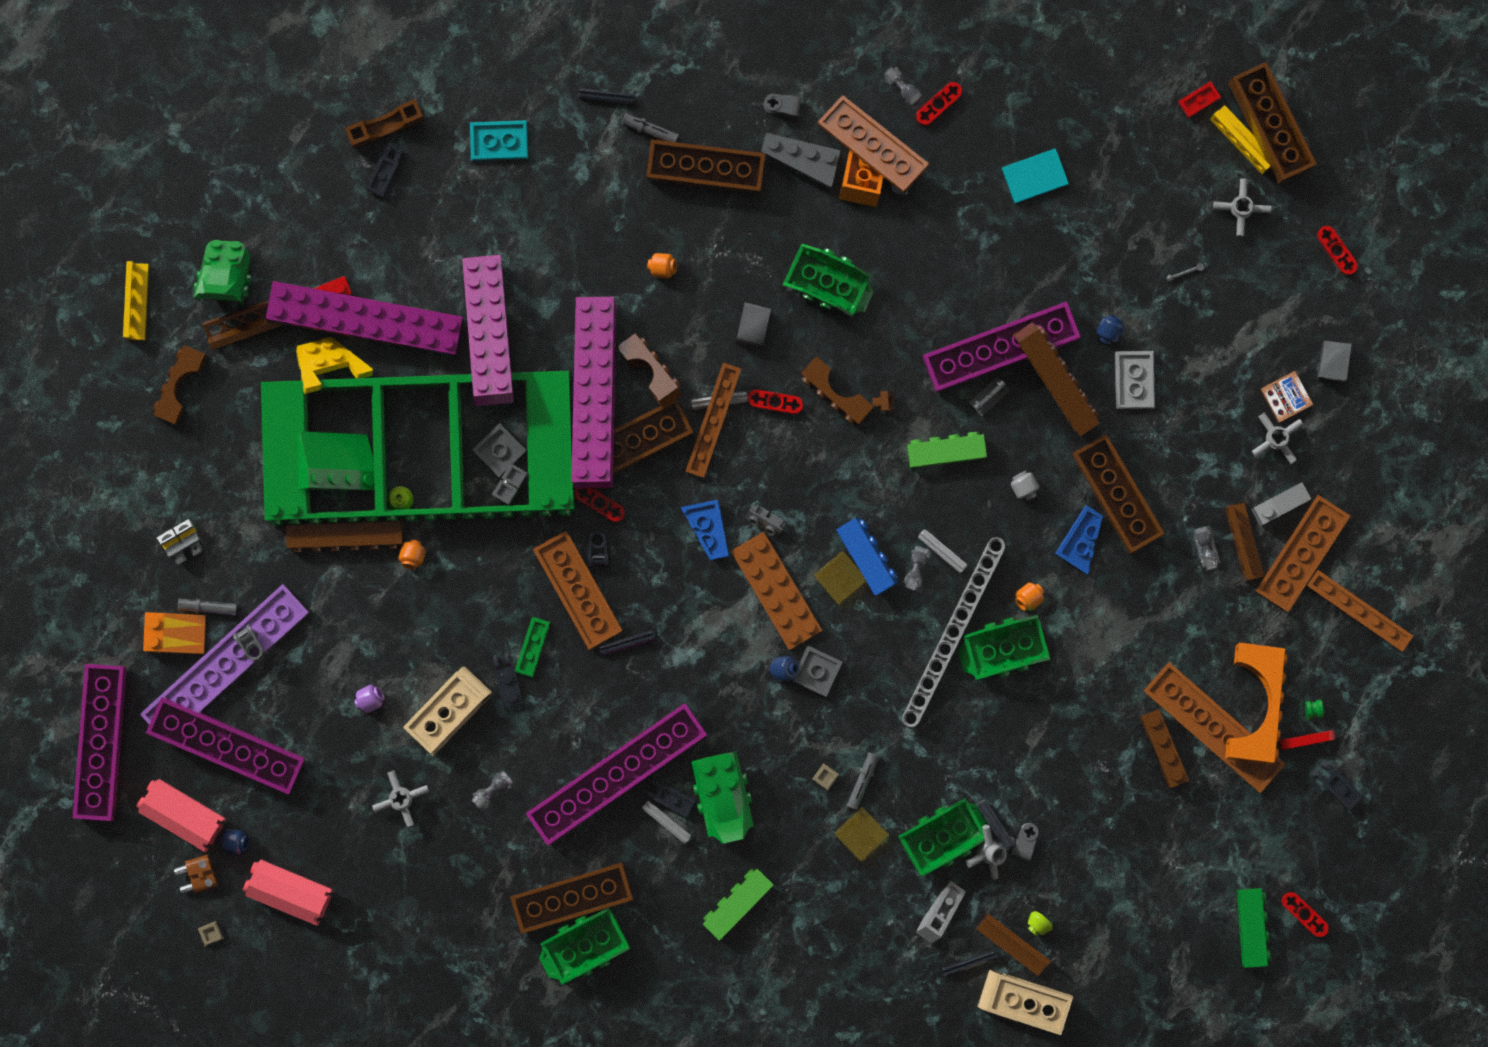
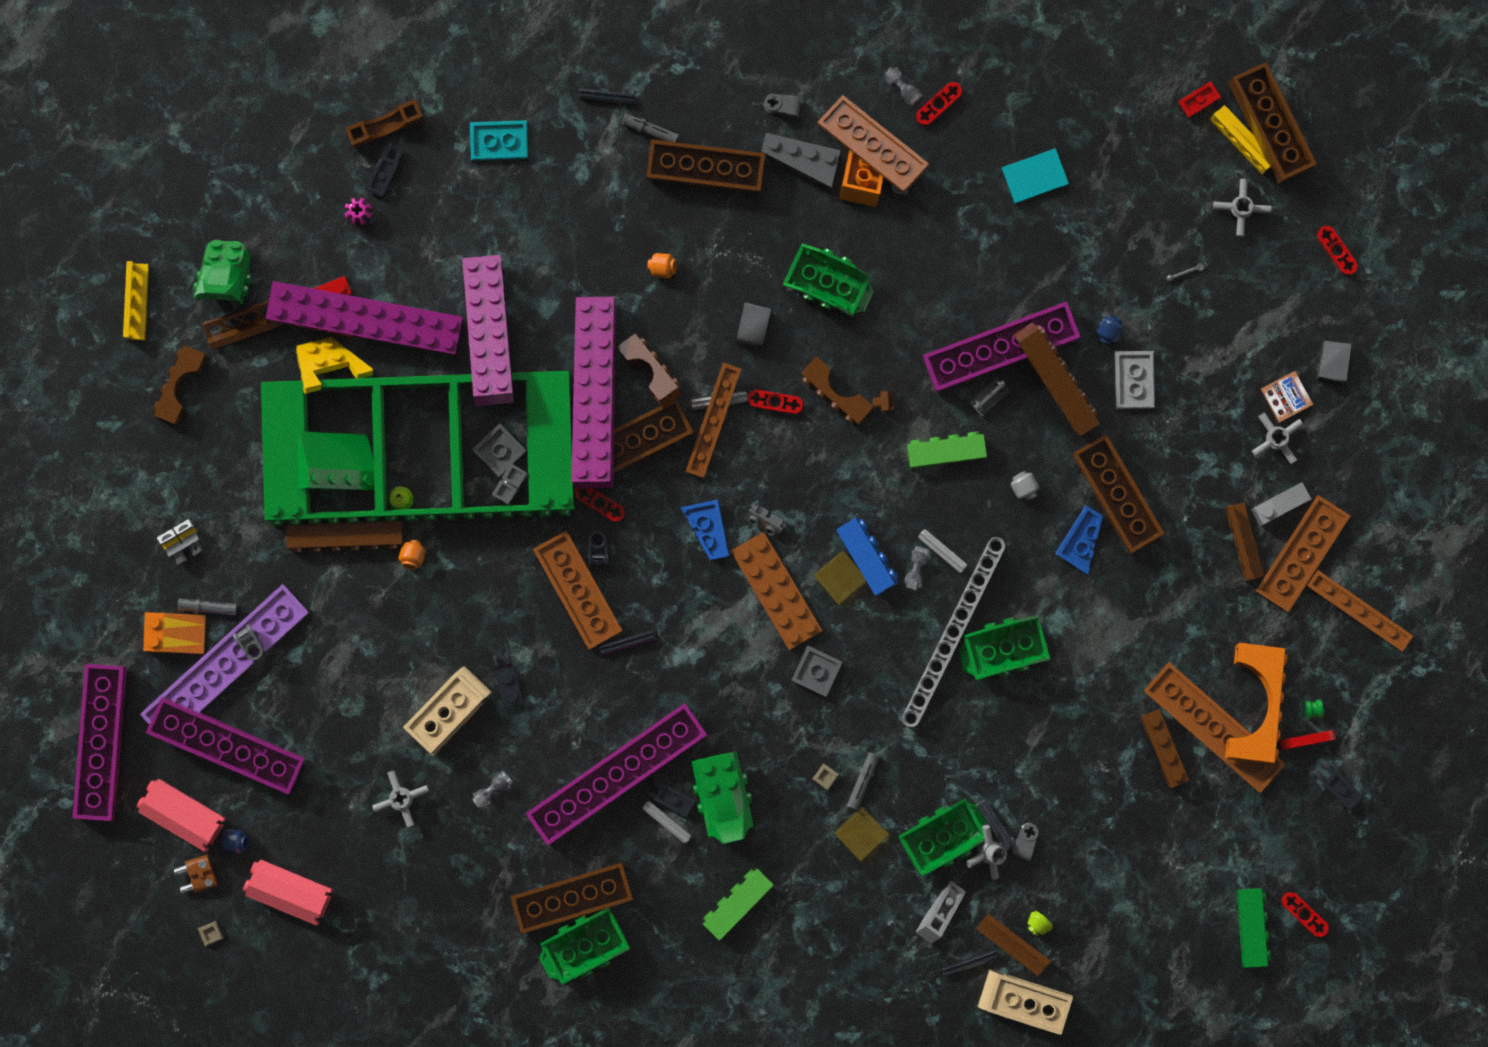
(362, 215): none -> dark pink piece
(369, 698): medium lavender head -> none
(532, 647): green tile -> none
(784, 668): dark blue head -> none
(1030, 597): orange head -> none
(1204, 538): clear piece -> none

